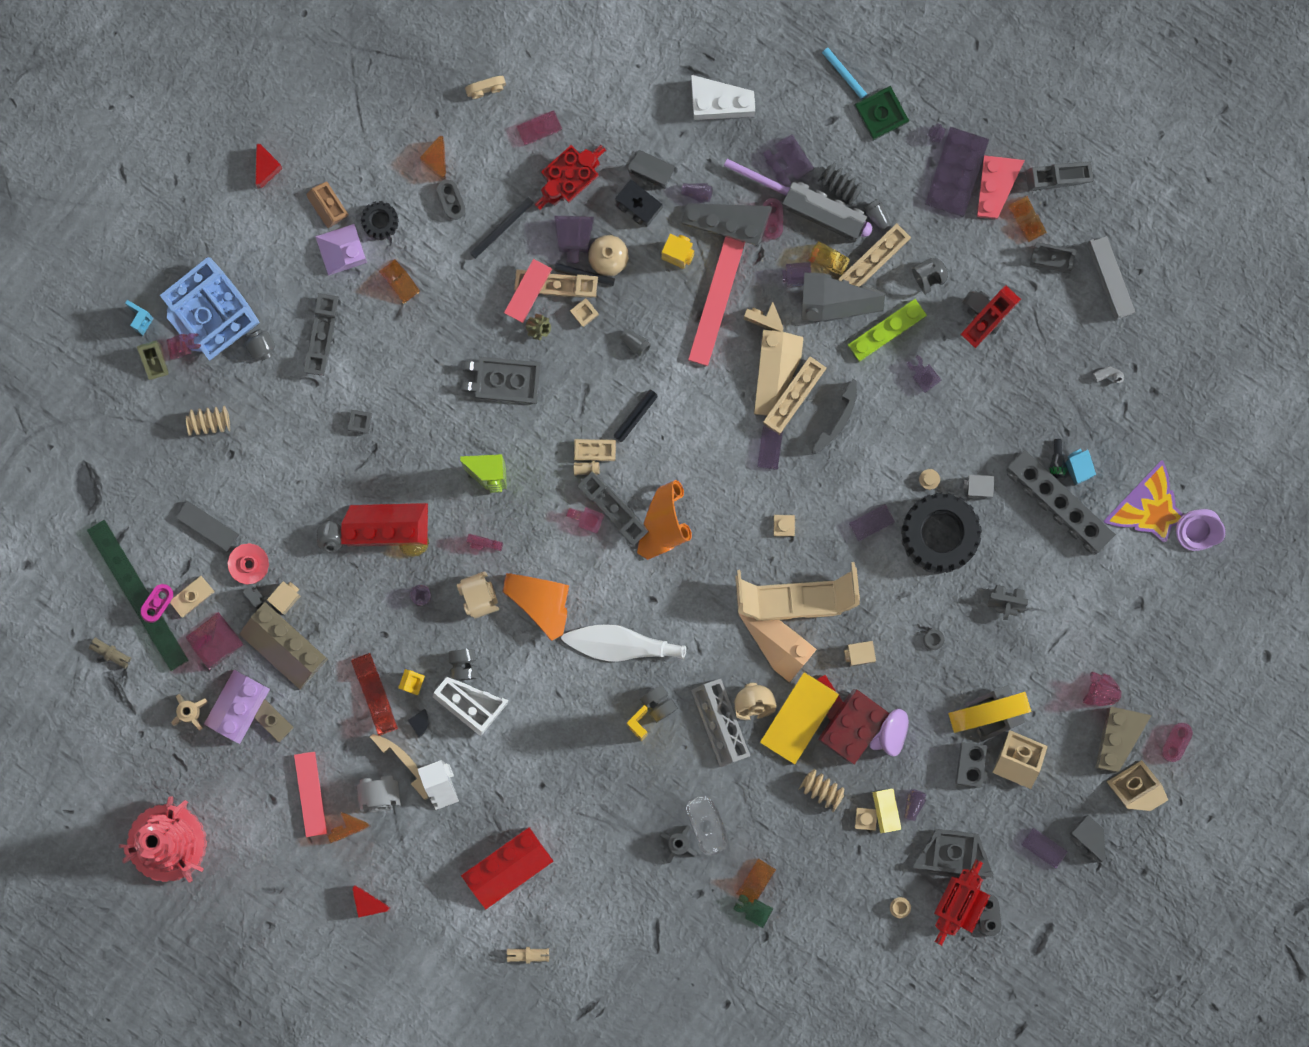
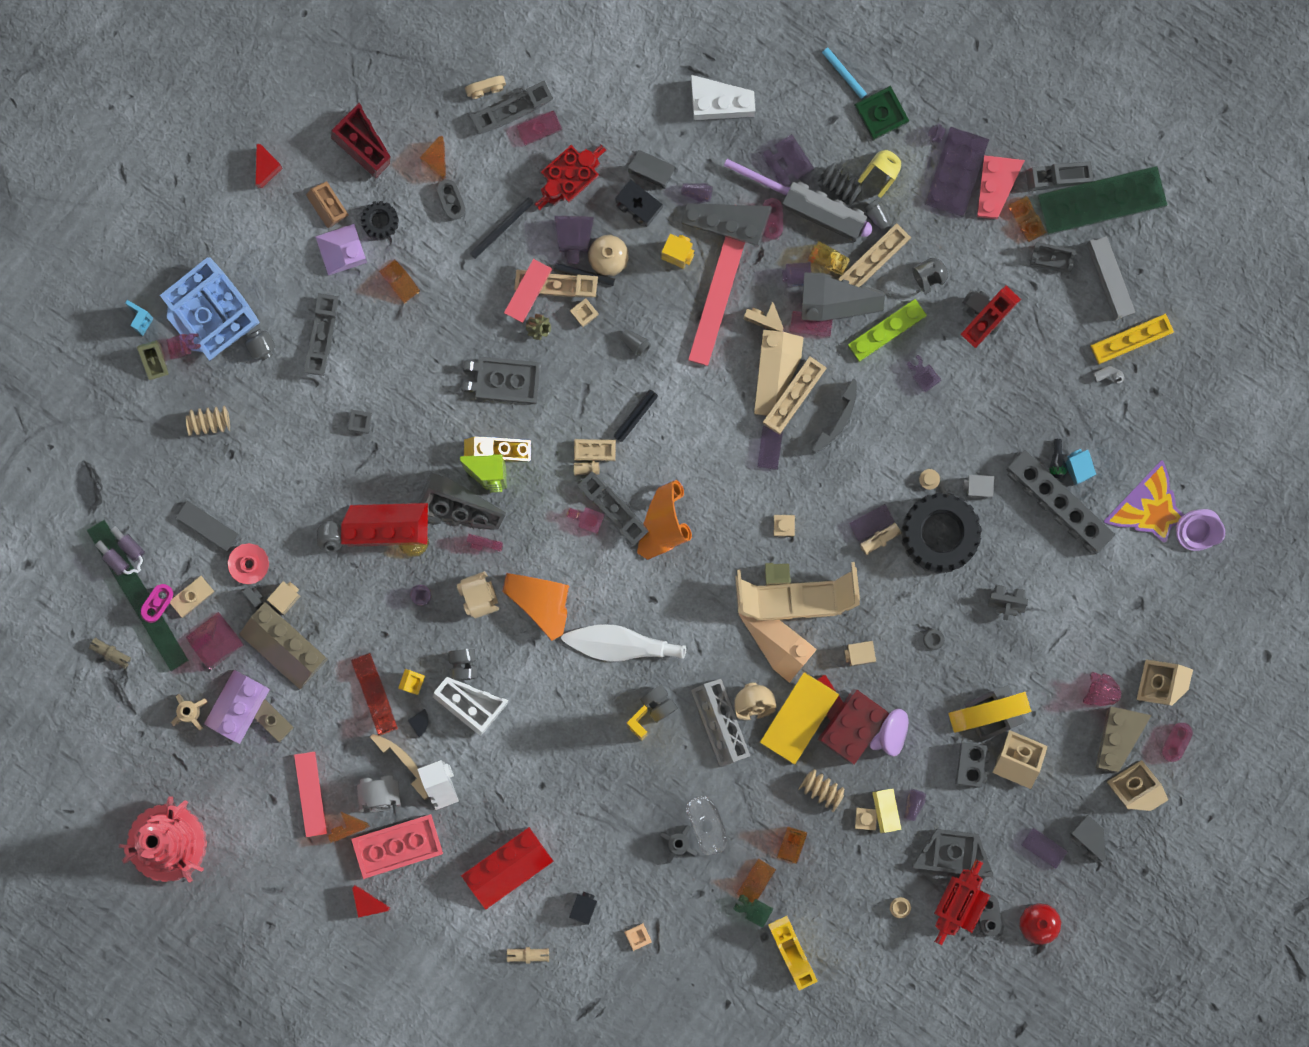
(131, 549): none -> clear purple piece
(361, 142): none -> dark red wedge
(397, 846): none -> coral plate
(456, 504): none -> dark grey wedge
(510, 448): none -> slope
(513, 108): none -> dark grey slope
(583, 908): none -> black brick
(638, 937): none -> light nougat tile
(777, 574): none -> olive panel
(792, 844): none -> clear orange slope
(792, 953): none -> yellow arch
(810, 327): none -> clear pink plate
(880, 538): none -> tan pin
(891, 169): none -> light yellow piece
(1040, 924): none -> red cylinder
(1102, 200): none -> clear green plate
(1132, 339): none -> yellow tile
(1163, 682): none -> tan slope

